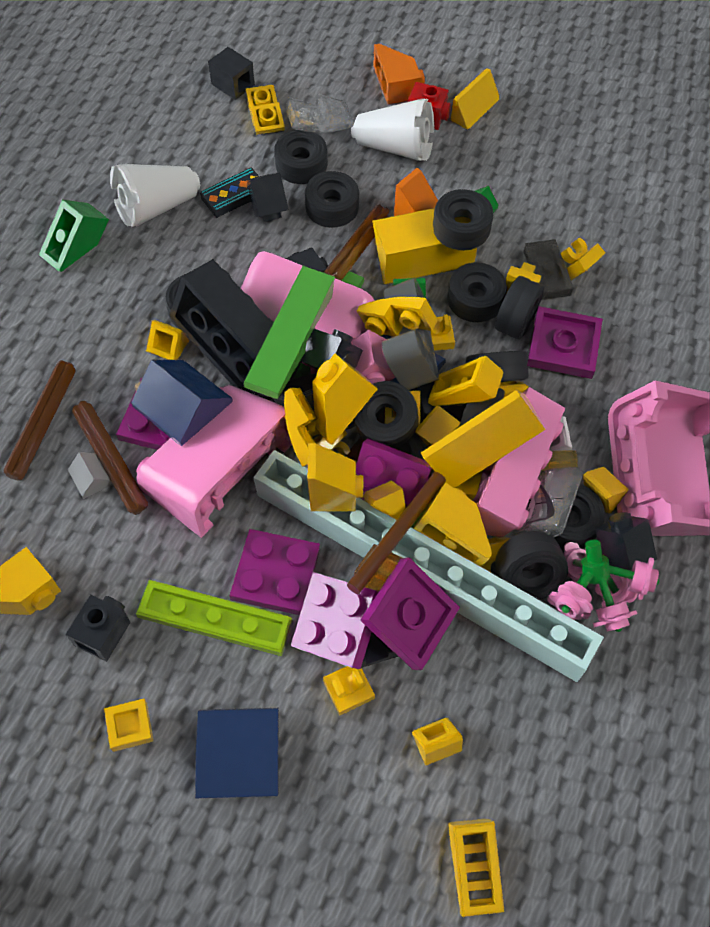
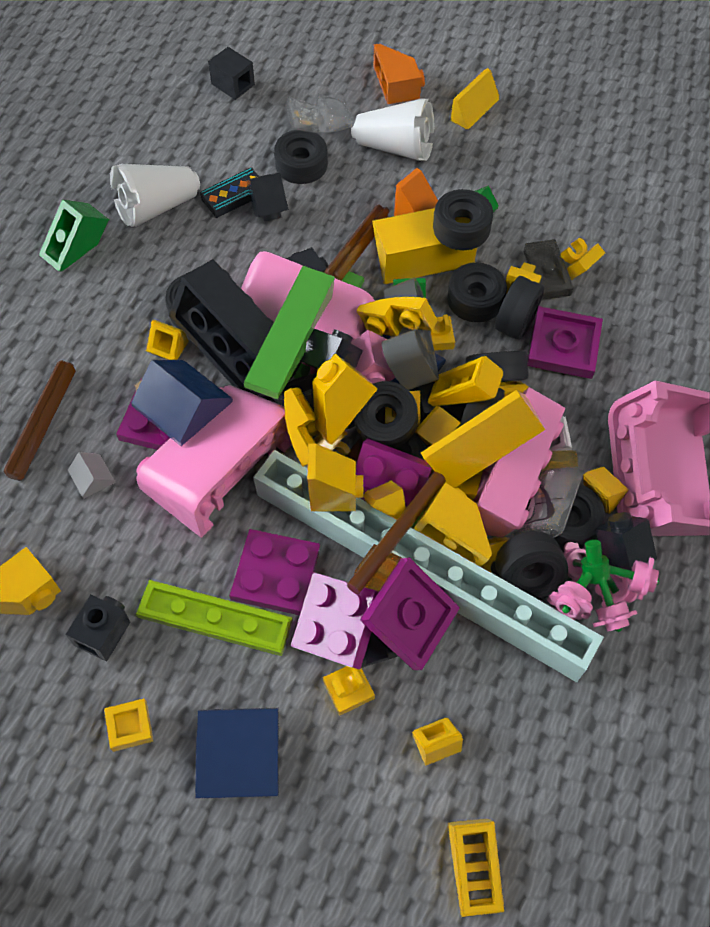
(110, 458): reddish brown axle -> none
(264, 109): yellow slope -> none
(332, 184): black tyre -> none
(438, 99): red brick -> none

